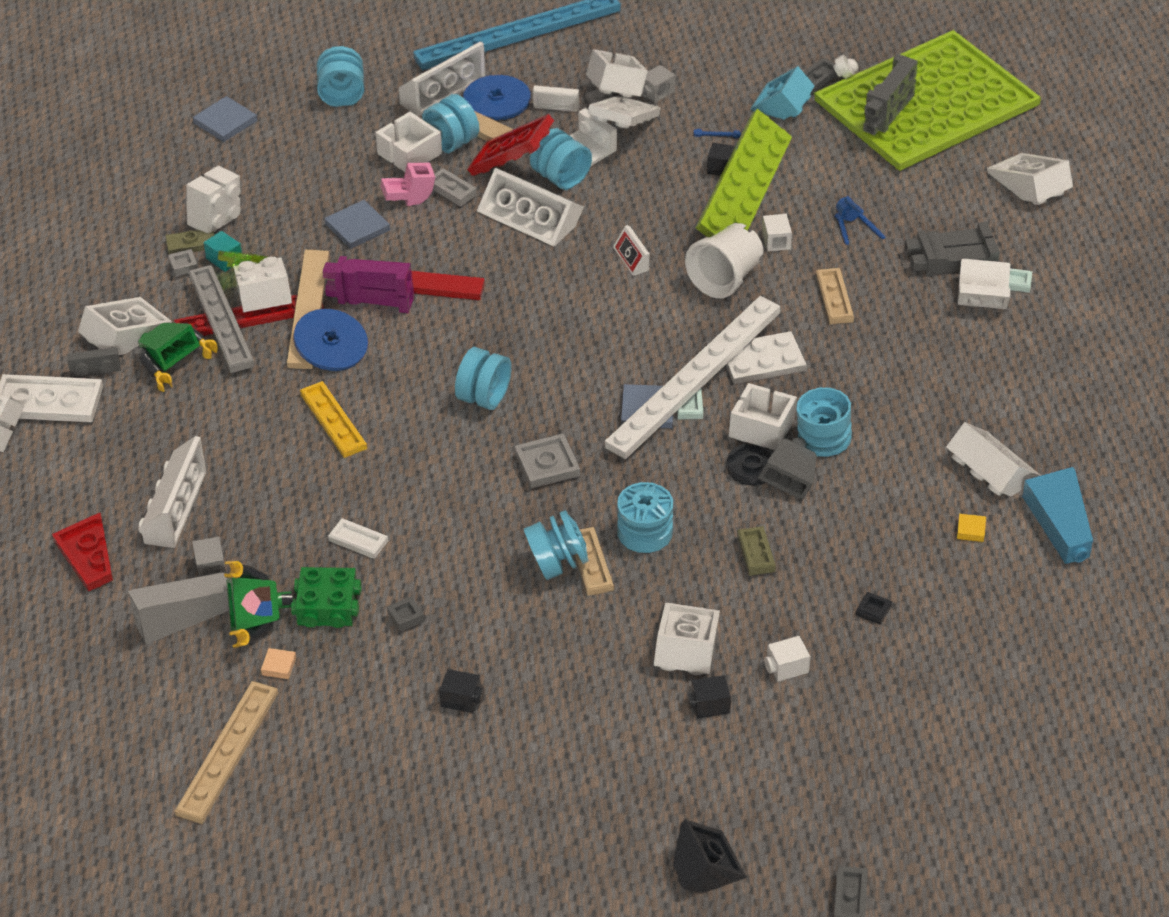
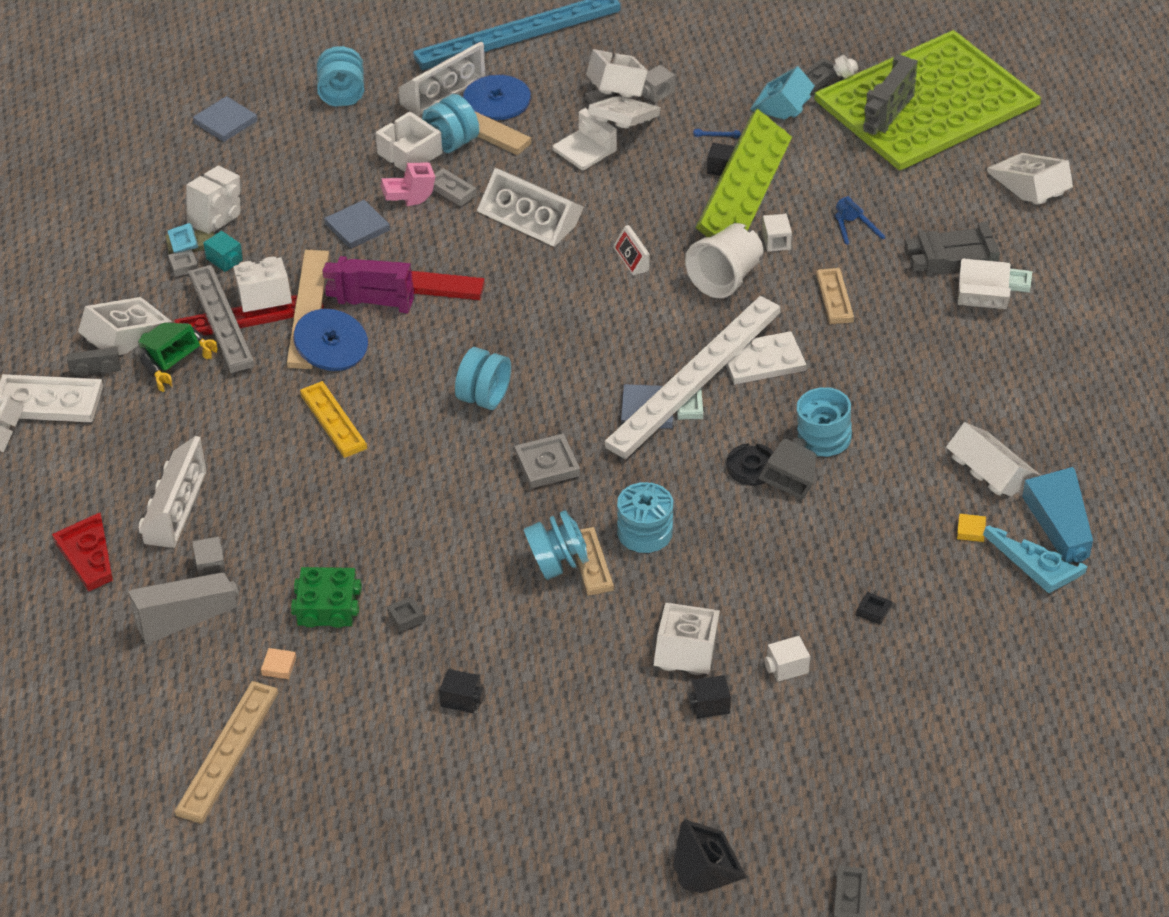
(183, 238): none -> medium azure plate
(236, 258): clear neon green plate -> none
(252, 602): torso -> none
(358, 538): white tile -> none
(511, 145): red plate -> none
(556, 98): white tile -> none
(561, 159): medium azure wheel -> none
(754, 424): white piece -> none
(756, 550): olive plate -> none
(1036, 561): none -> medium azure wing

